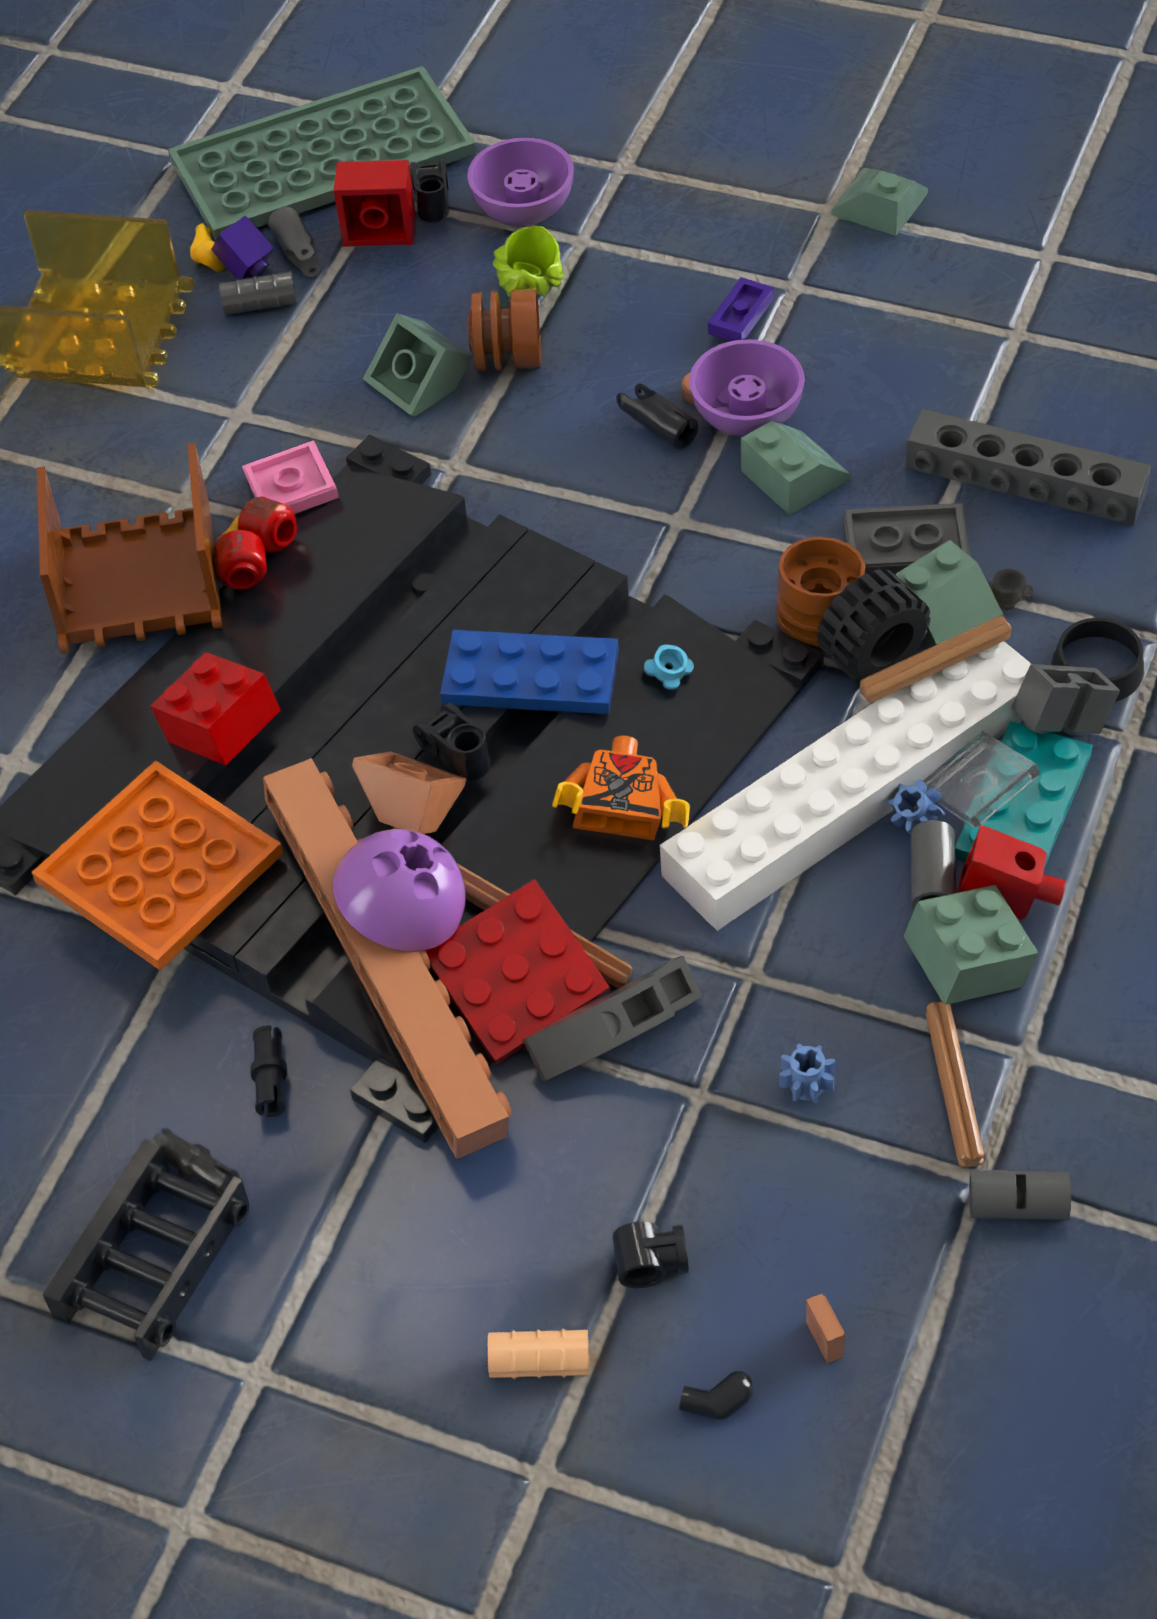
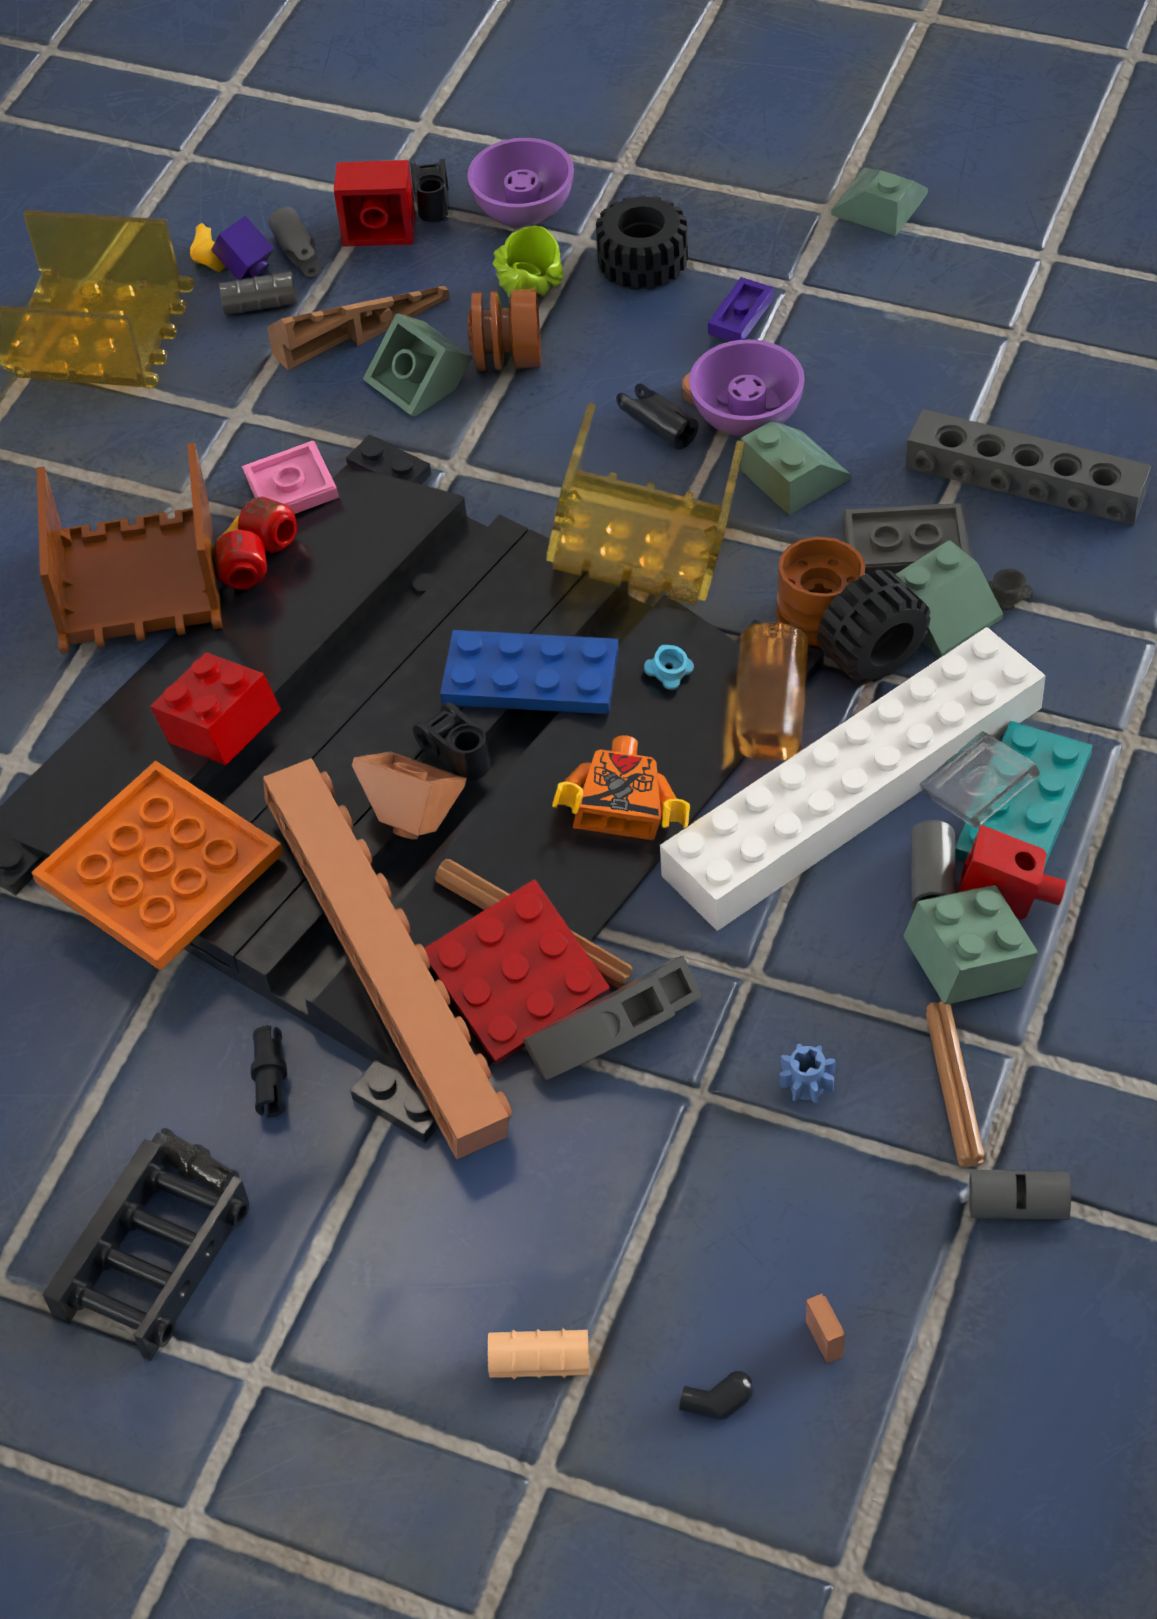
(295, 153): sand green plate -> none
(310, 334): none -> medium nougat wedge
(400, 890): medium lavender piece -> none
(637, 531): none -> clear yellow windscreen
(642, 242): none -> black tyre
(647, 1254): black piece -> none
(770, 691): none -> clear orange piece
(907, 798): medium blue gear -> none
(935, 659): medium nougat axle -> none
(1065, 699): dark grey brick -> none
(1112, 629): black tyre -> none

